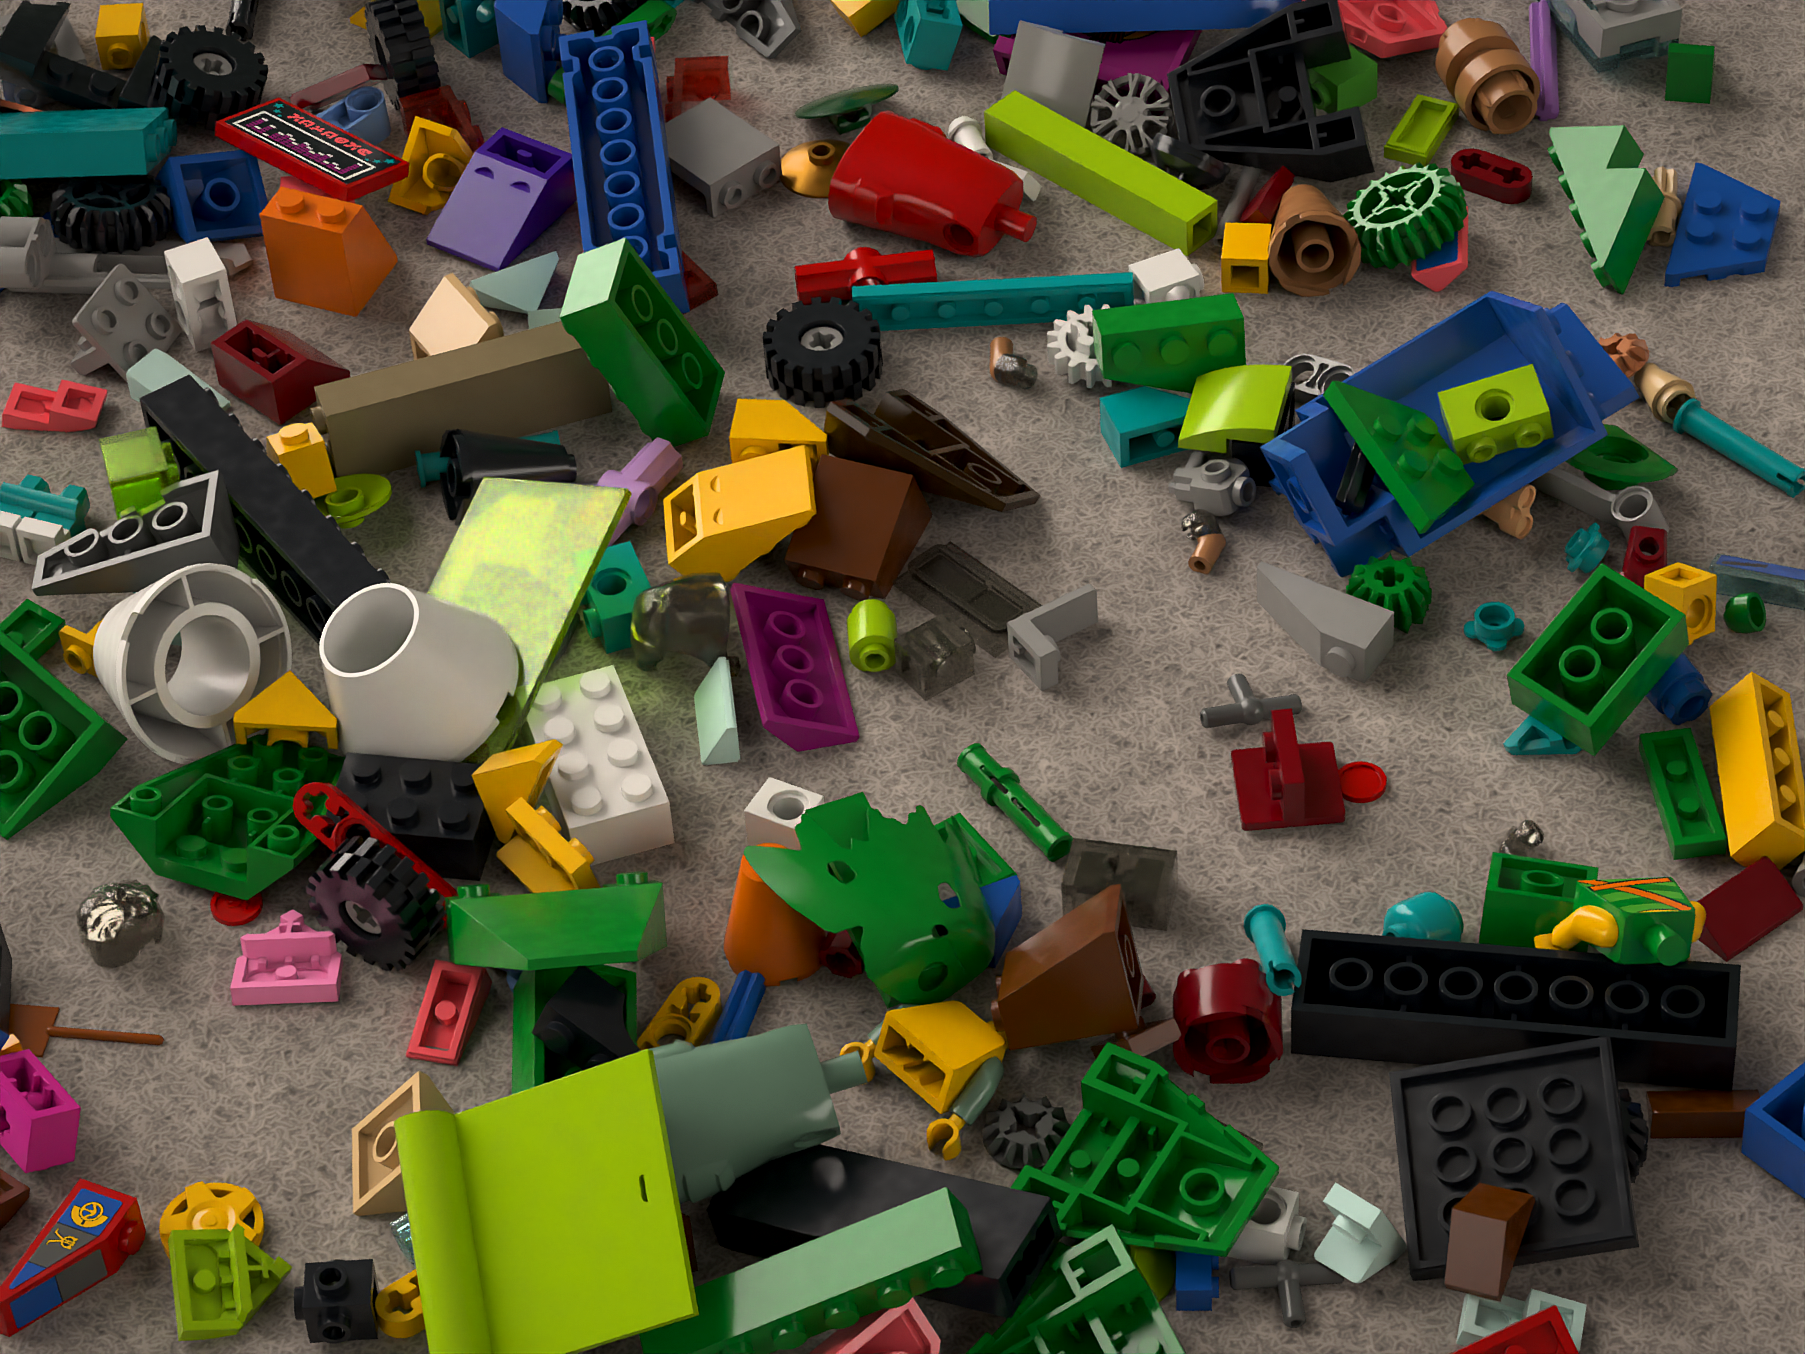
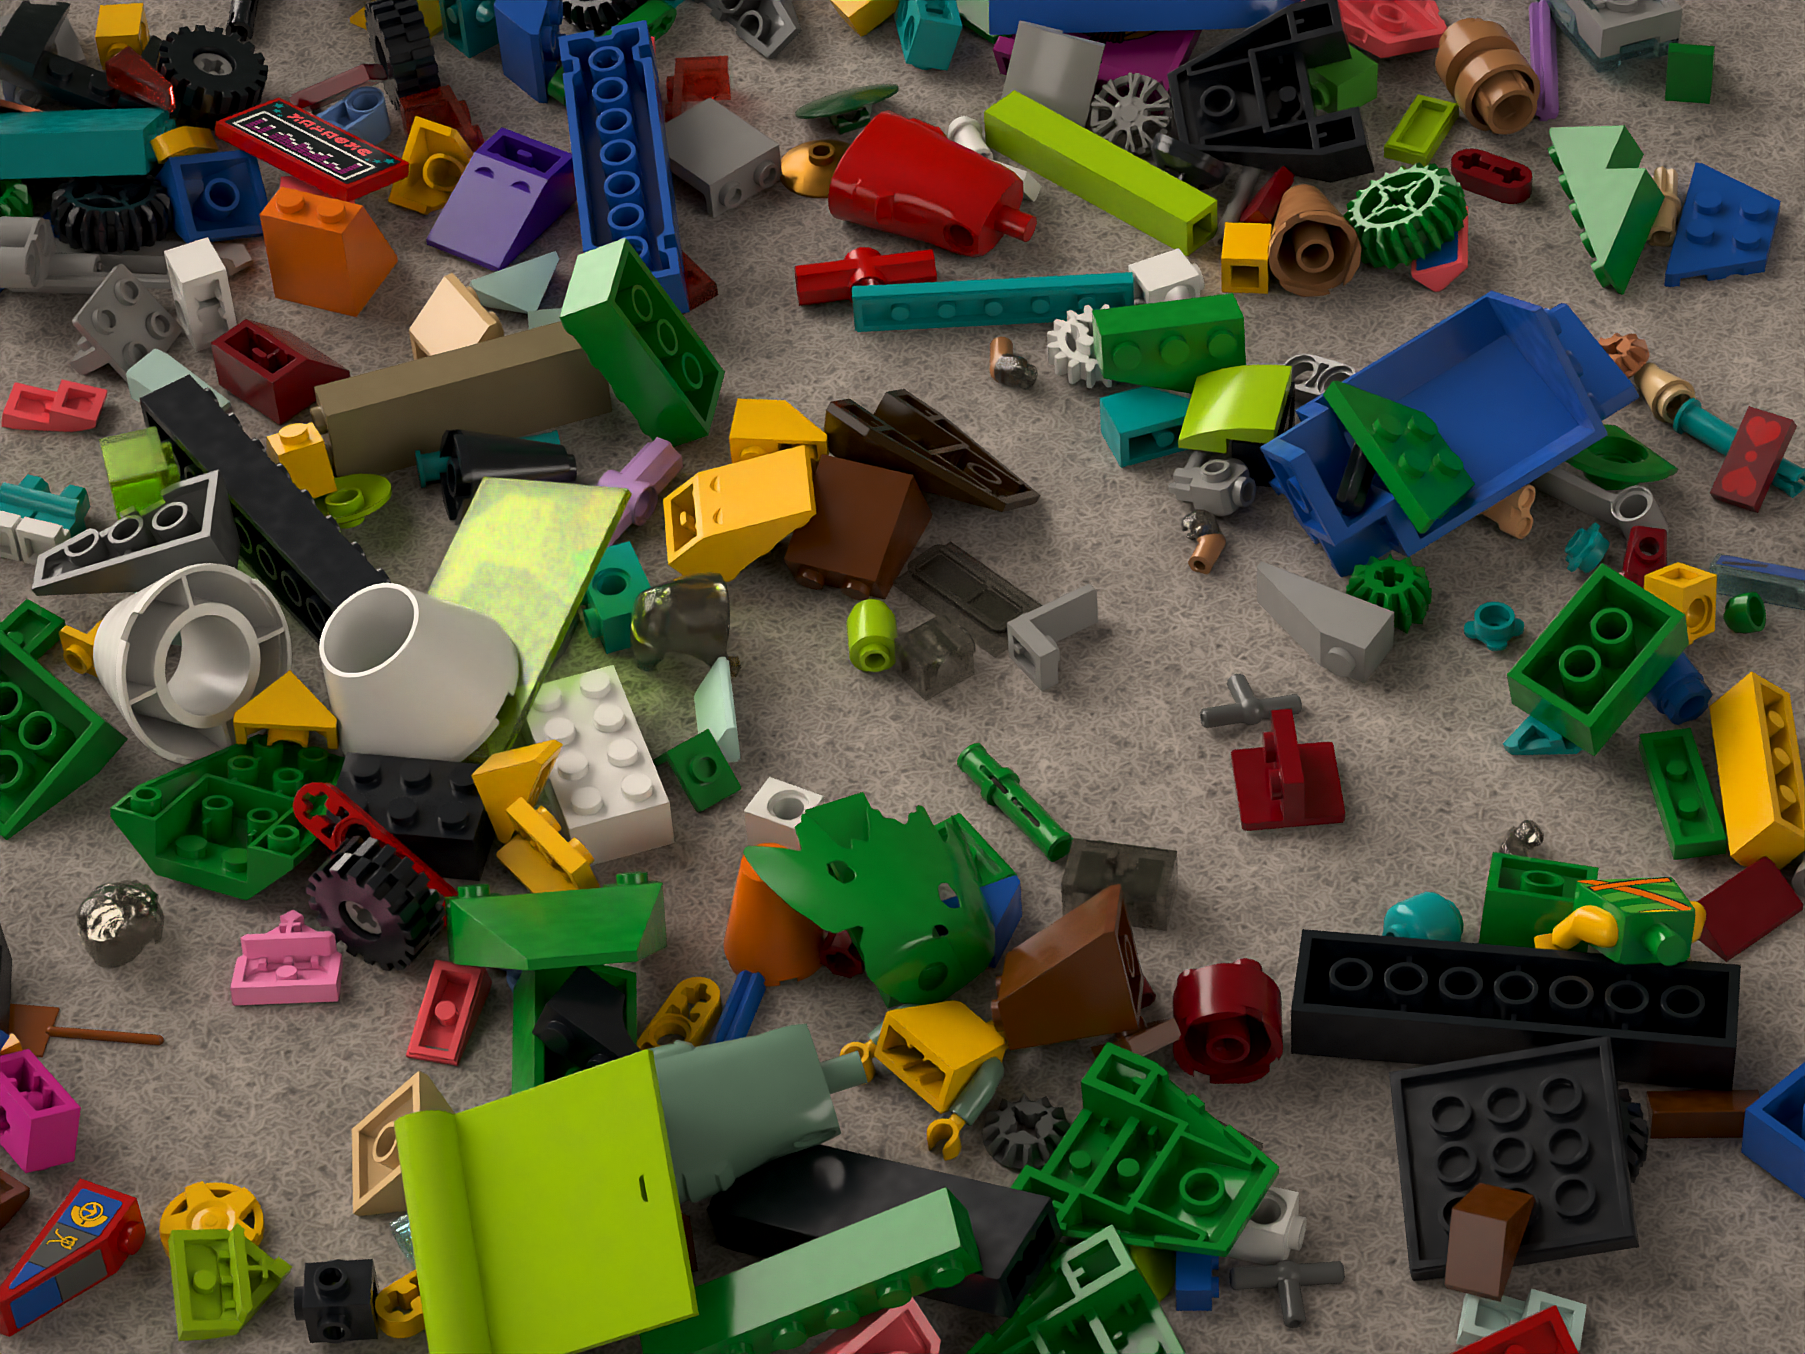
(136, 77): none -> clear red piece
(182, 142): none -> yellow beam
(235, 911): red piece -> none
(701, 770): none -> green bracket
(794, 667): magenta slope -> none
(822, 352): black bush -> none
(1266, 929): teal pin -> none
(1360, 1237): light aqua slope -> none
(1362, 782): red piece -> none
(1510, 395): lime brick -> none
(1753, 459): none -> dark red tile

